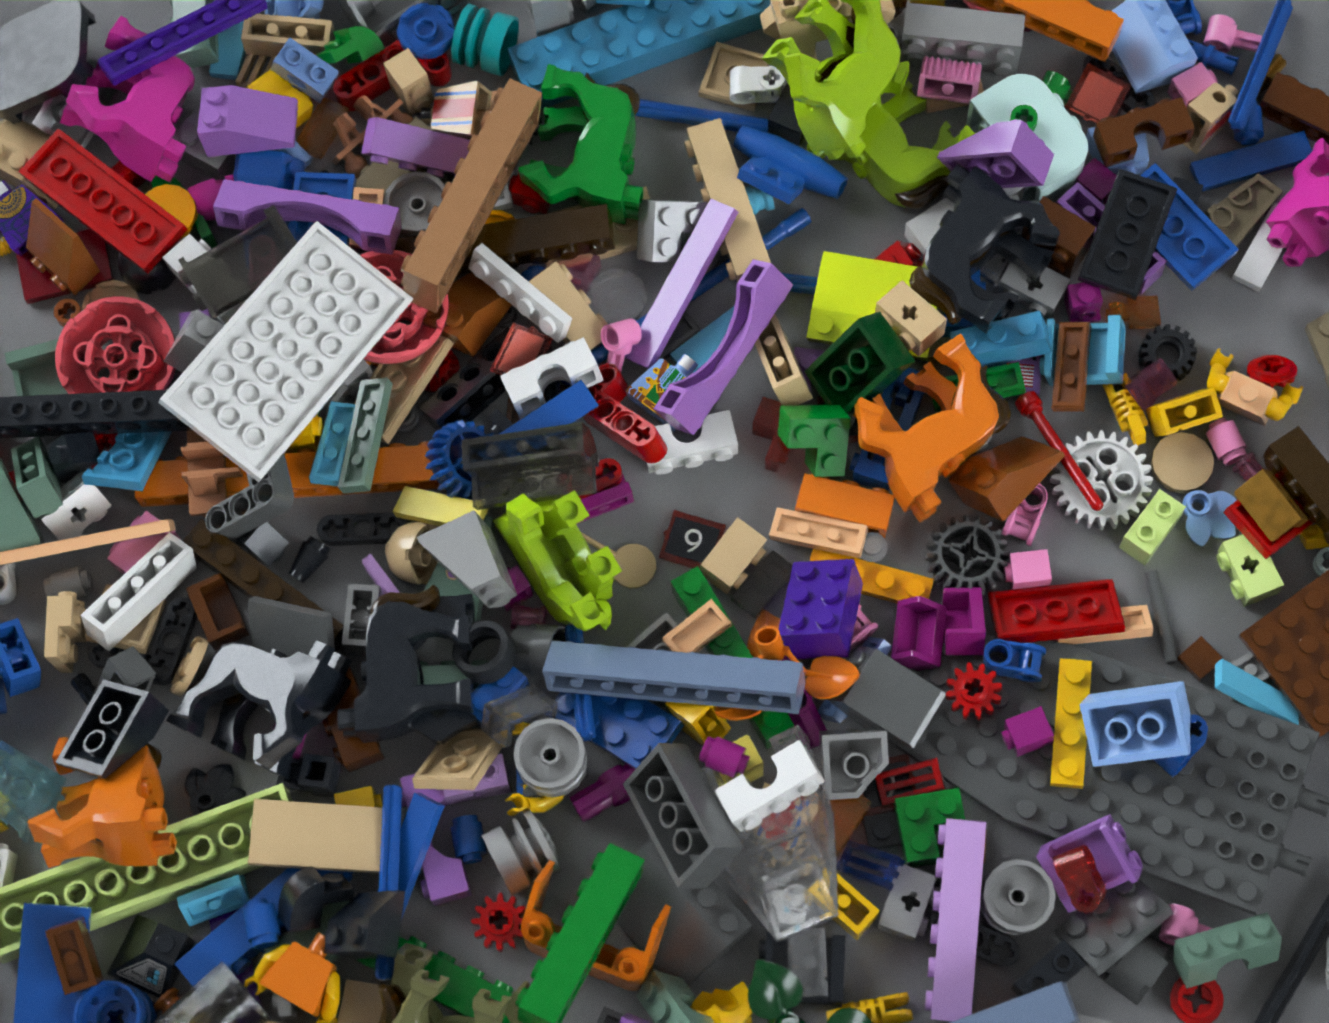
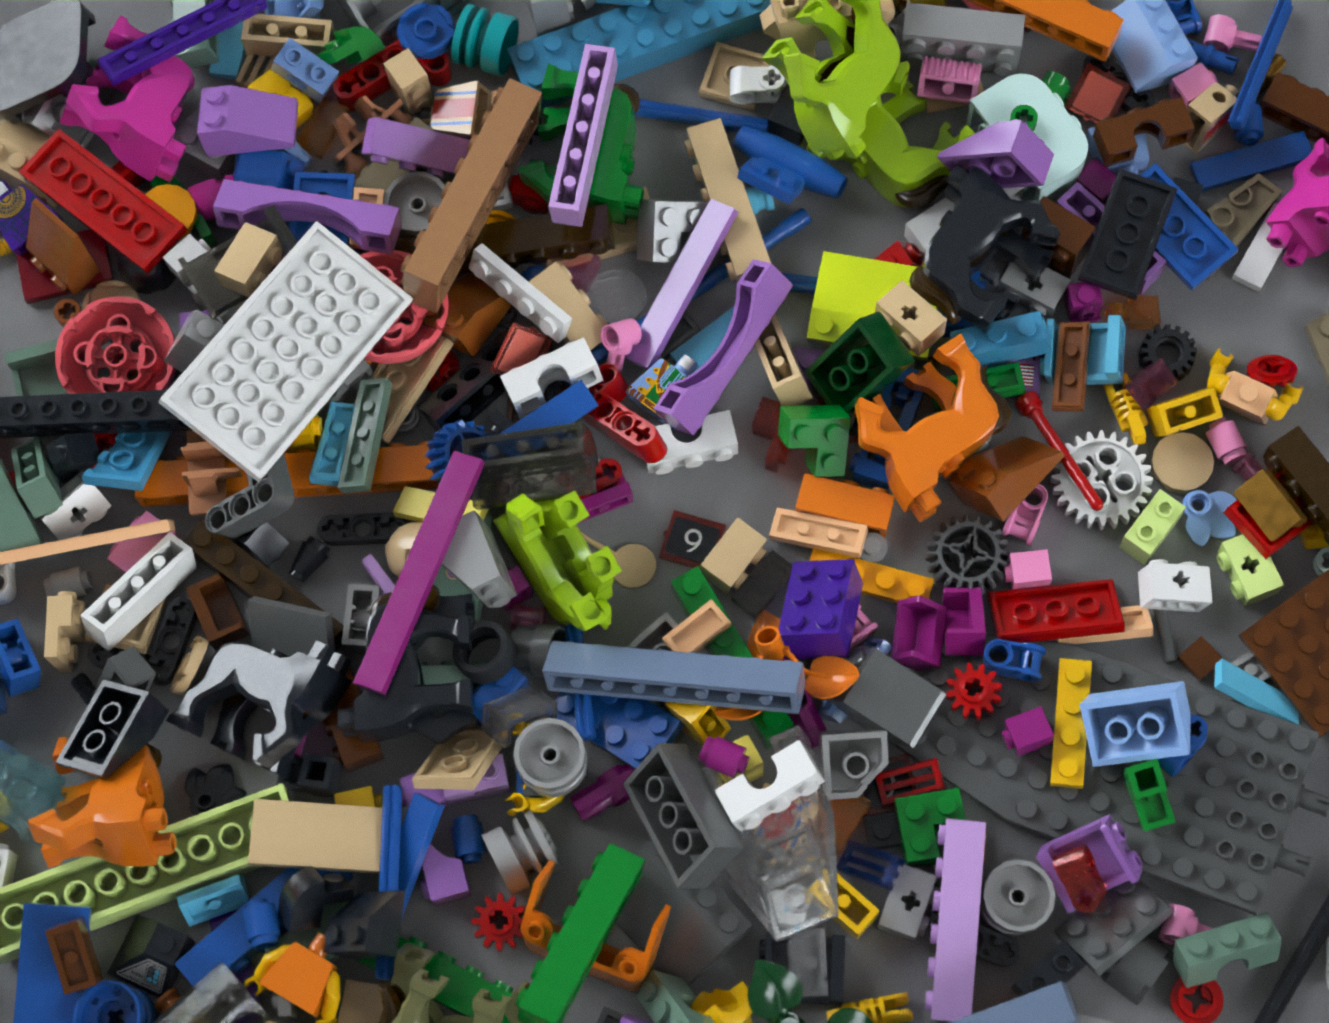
(249, 259): none -> tan brick
(419, 573): none -> magenta tile
(583, 135): none -> lavender brick
(1149, 795): none -> green brick
(1174, 586): none -> white brick

